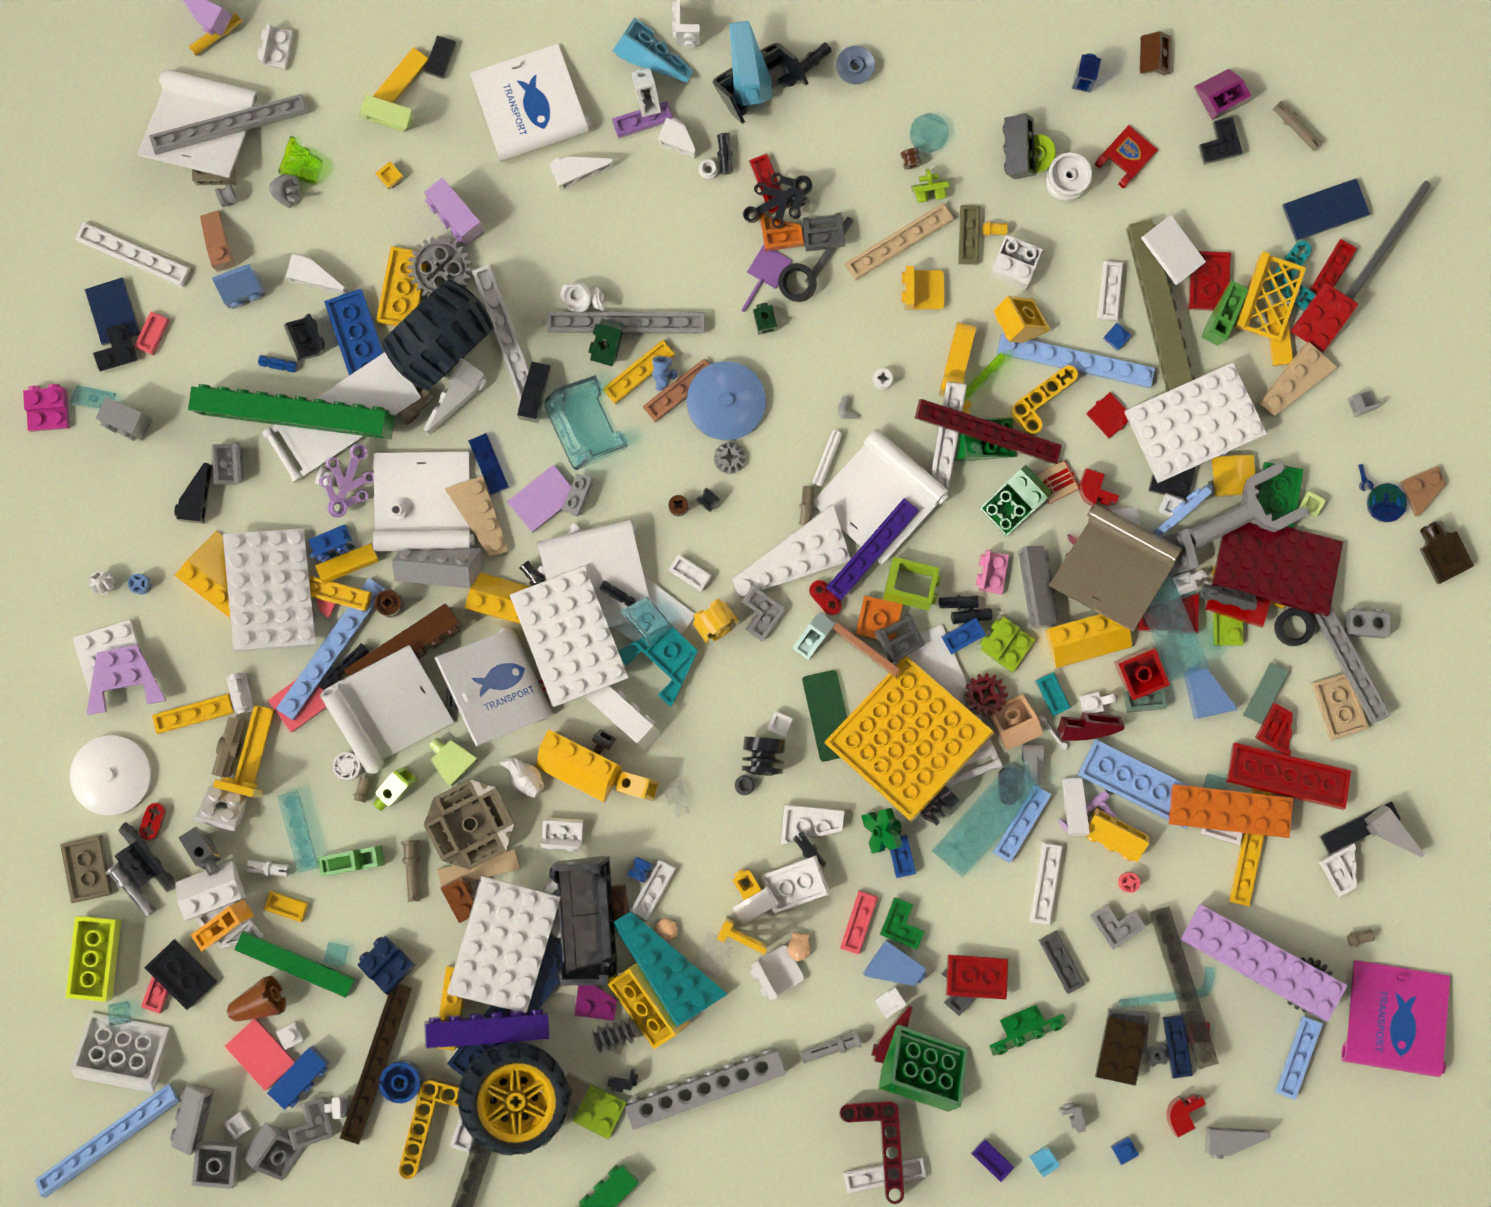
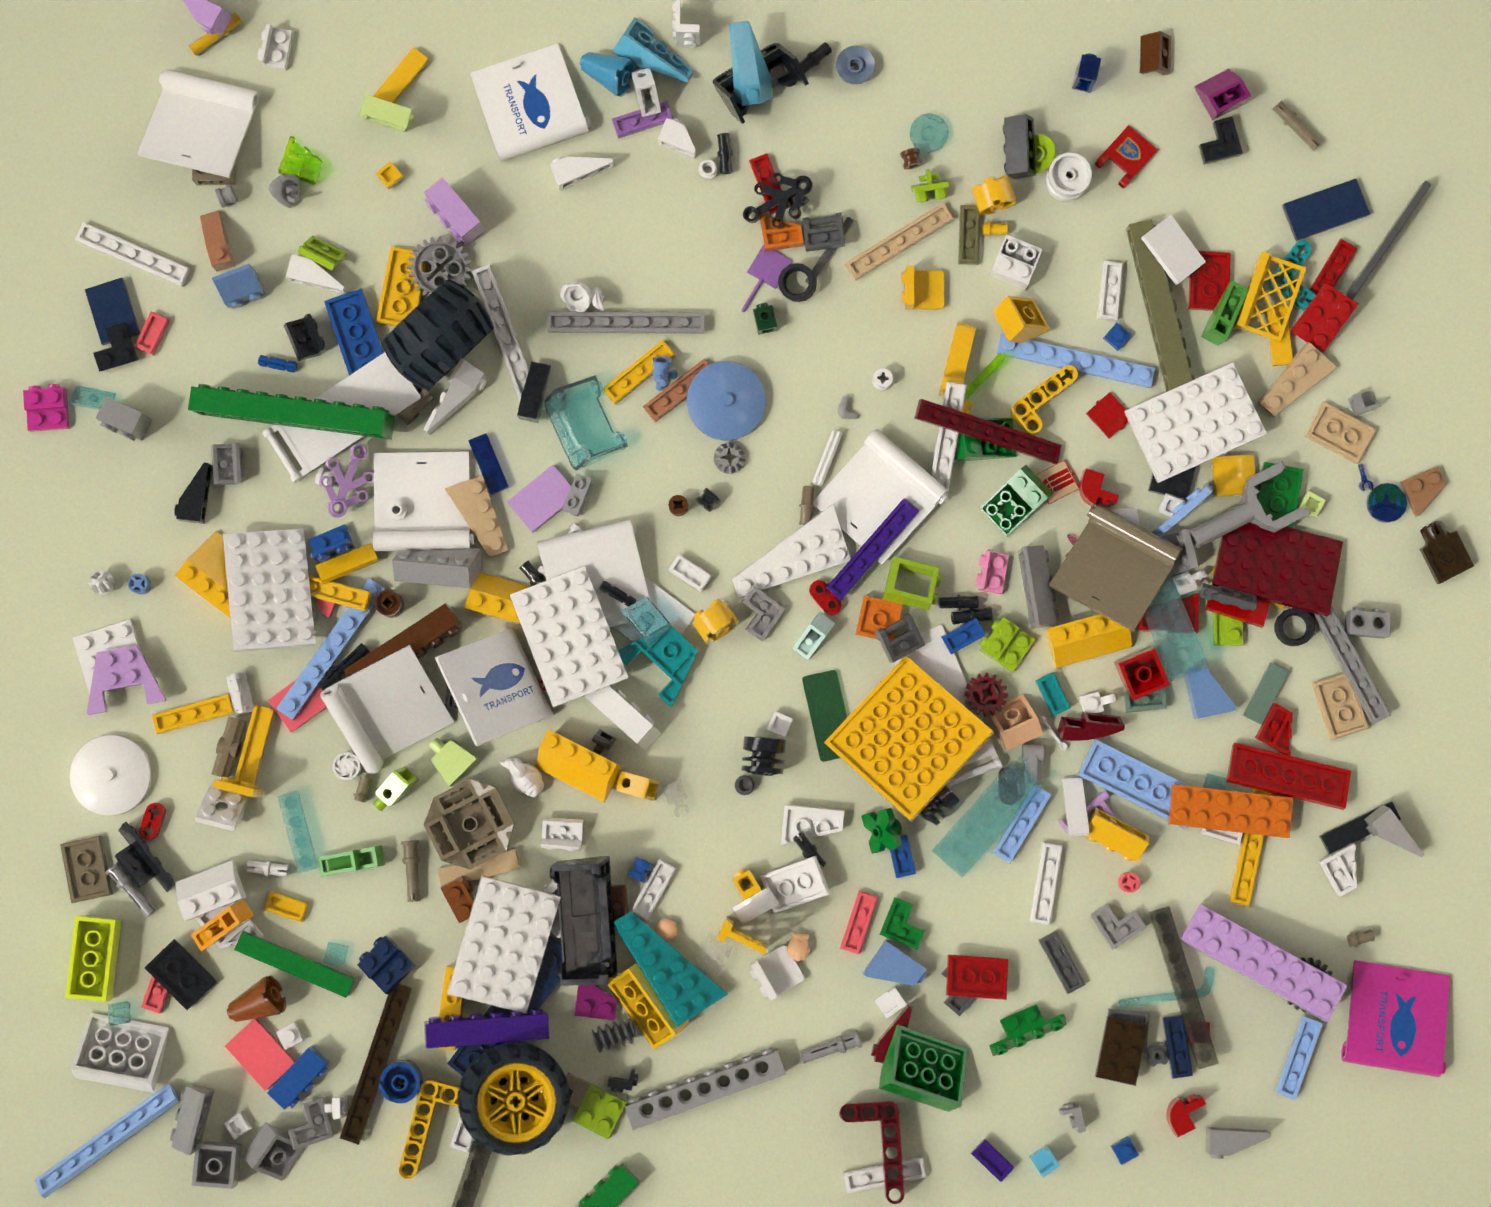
(201, 850): dark grey torso -> none
(228, 124): light grey tile -> none
(322, 252): none -> lime plate
(440, 57): black tile -> none
(609, 71): none -> dark azure cone
(613, 334): dark green brick -> none
(867, 650): nougat tile -> none
(994, 195): none -> yellow brick
(1340, 432): none -> tan tile

